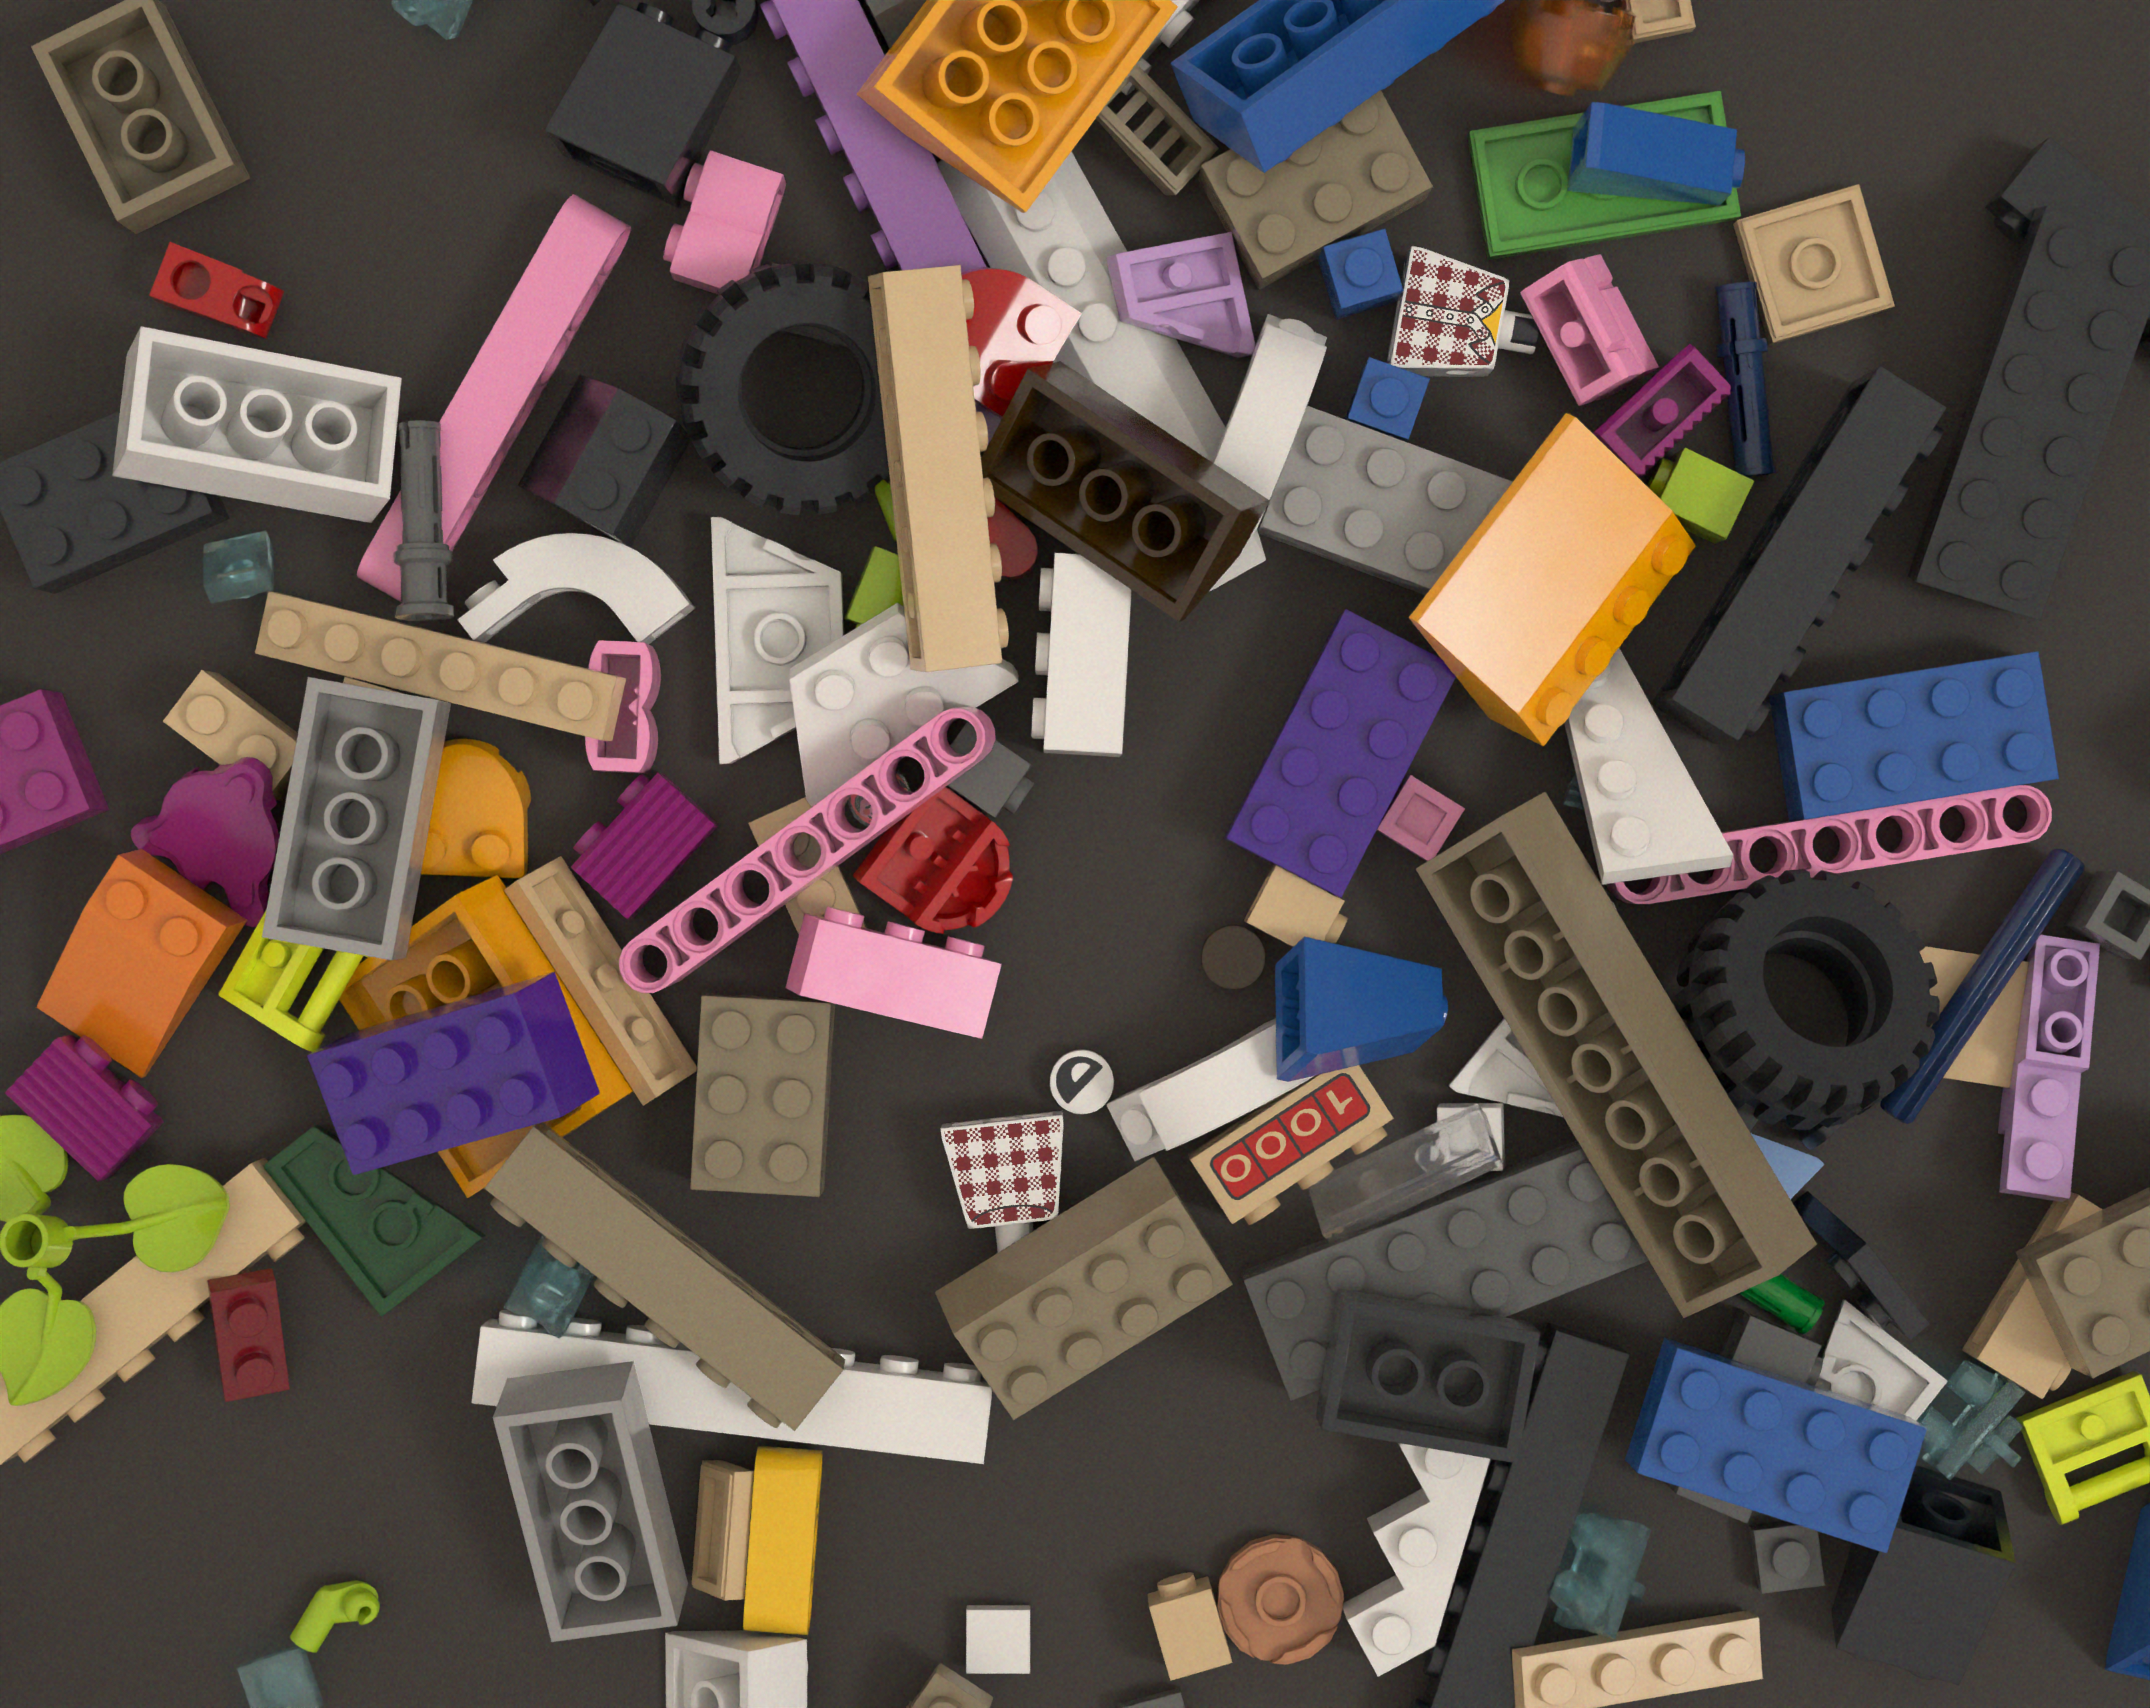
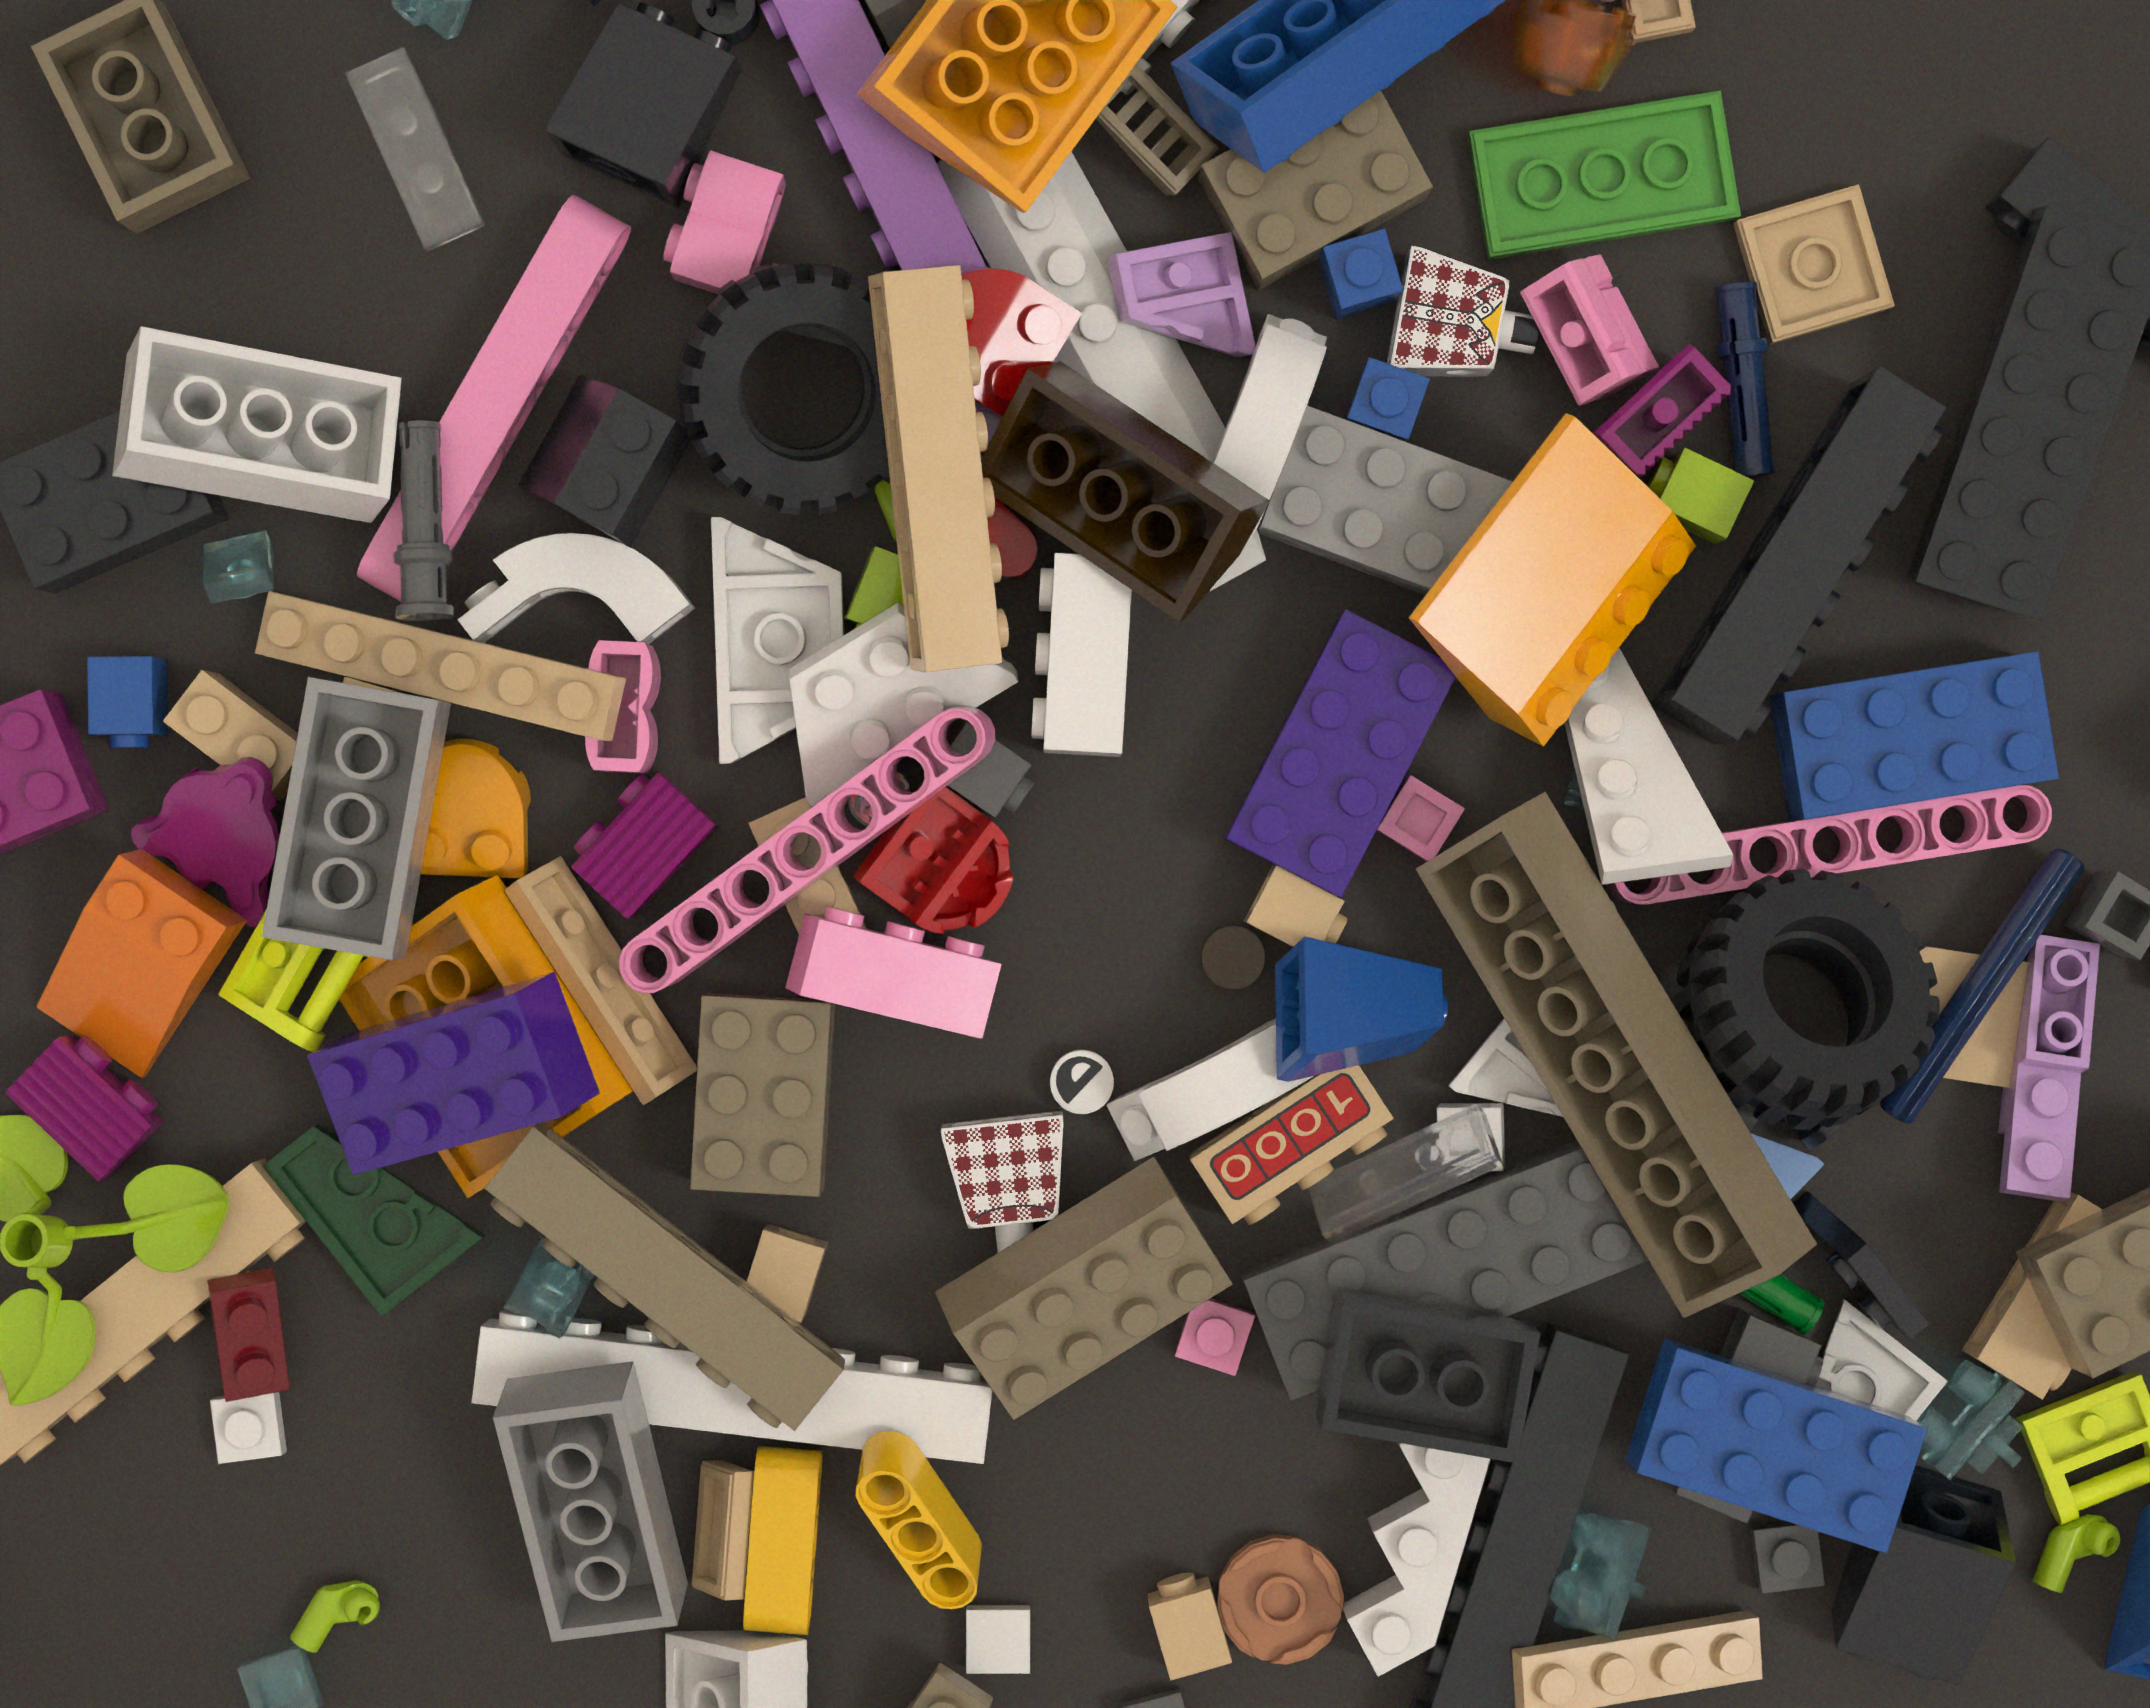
(127, 699): none -> blue brick
(215, 291): red leg -> none
(248, 1428): none -> white plate
(415, 149): none -> clear tile
(787, 1268): none -> tan brick
(919, 1519): none -> yellow beam
(1215, 1336): none -> bright pink plate
(1653, 156): blue slope -> none
(2071, 1542): none -> lime arm

